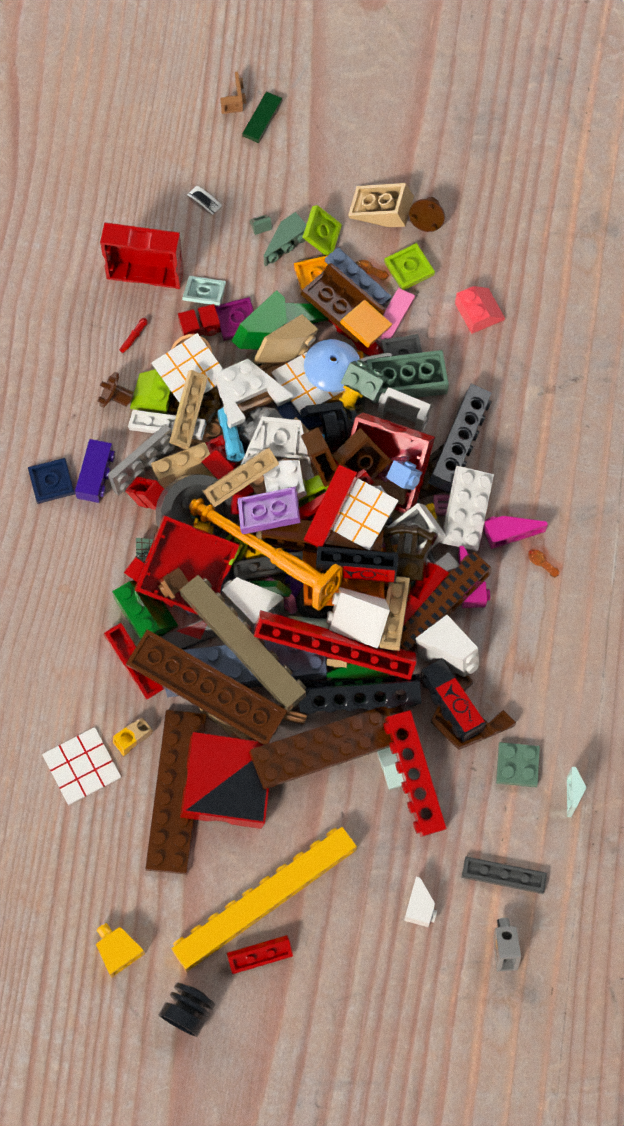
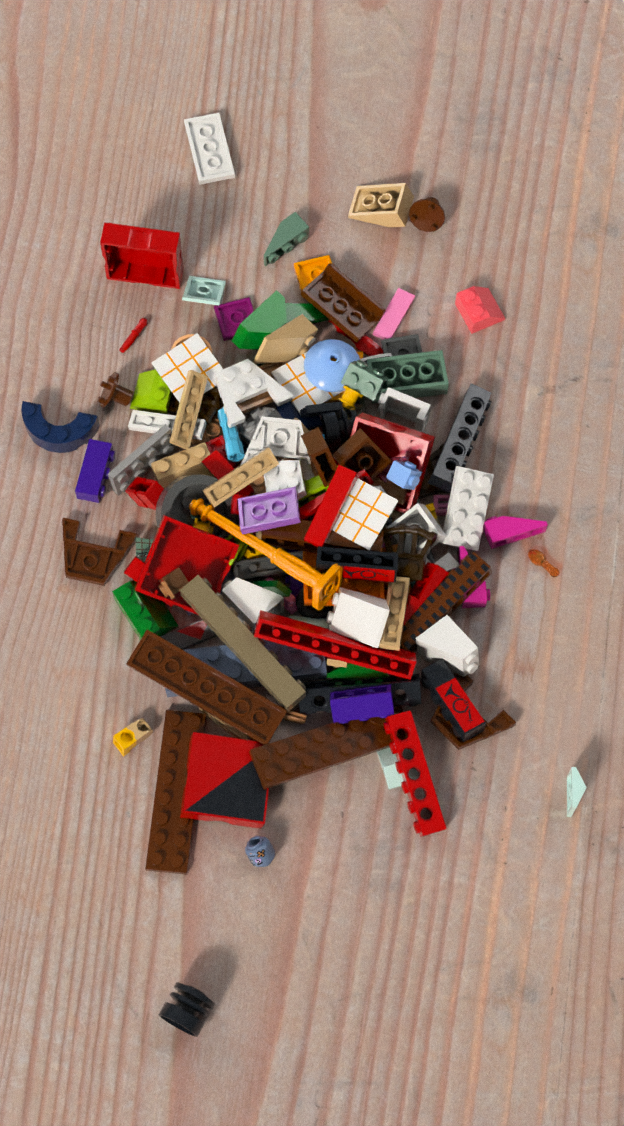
(51, 480): dark blue tile -> none
(58, 438): none -> dark blue brick
(81, 766): white piece -> none
(91, 561): none -> reddish brown wing
(117, 949): yellow torso -> none
(124, 647): red slope -> none
(204, 199): sticker -> none
(208, 318): red piece -> none
(209, 148): none -> white plate
(234, 103): medium nougat bracket -> none
(259, 954): red plate -> none
(260, 851): none -> sand blue head
(261, 224): sand green slope -> none
(262, 117): dark green tile -> none
(263, 899): yellow brick -> none
(322, 230): lime plate -> none
(358, 275): sand blue plate -> none
(362, 703): none -> dark purple brick
(366, 323): light orange tile -> none
(369, 269): clear orange piece -> none
(409, 266): lime plate -> none
(420, 906): white slope -> none
(504, 875): dark grey tile -> none
(506, 946): light grey torso -> none
(517, 764): sand green plate -> none

